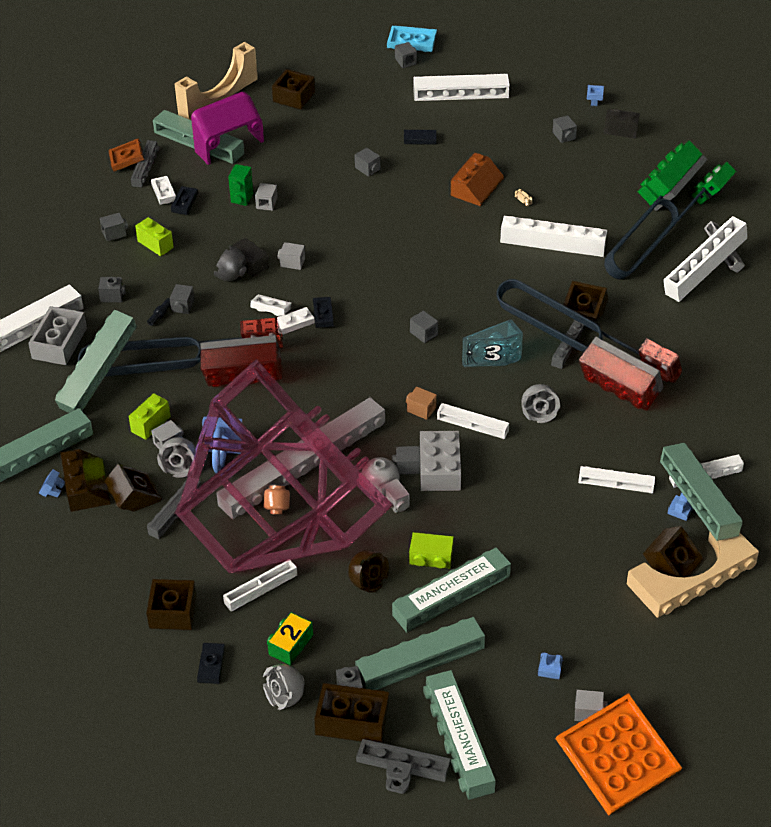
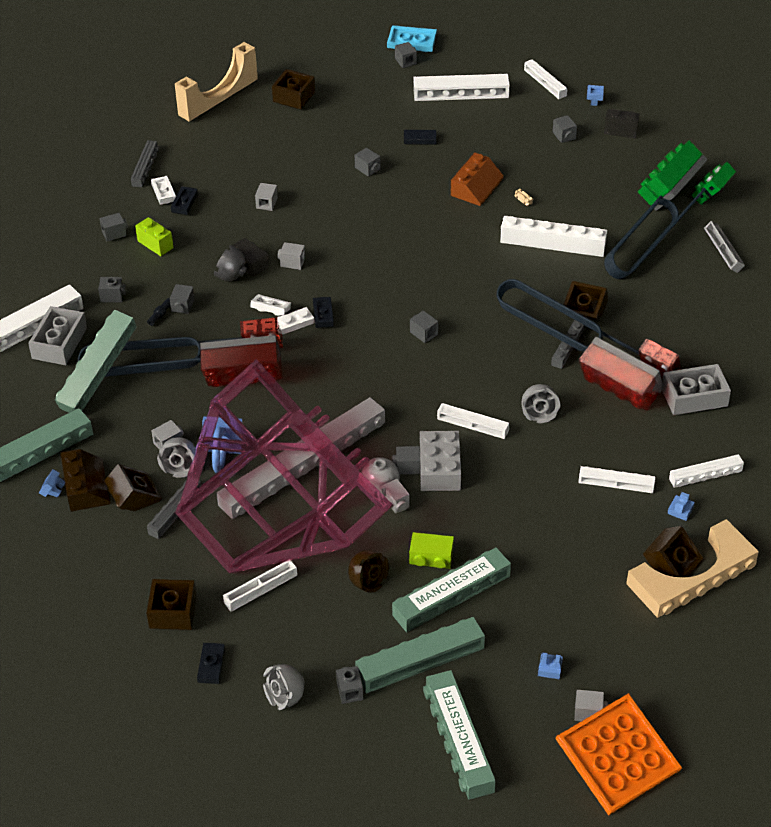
(126, 155): dark orange tile -> none
(149, 416): lime brick -> none
(180, 130): sand green brick -> none
(221, 118): magenta windscreen -> none
(241, 184): green brick -> none
(276, 499): nougat head -> none
(290, 638): brick -> none
(351, 713): dark brown slope -> none
(402, 763): dark grey plate -> none
(421, 403): medium nougat brick -> none
(493, 346): clear light blue slope -> none
(545, 79): none -> white piece
(695, 389): none -> light grey brick
(701, 491): sand green brick -> none
(705, 259): white brick -> none

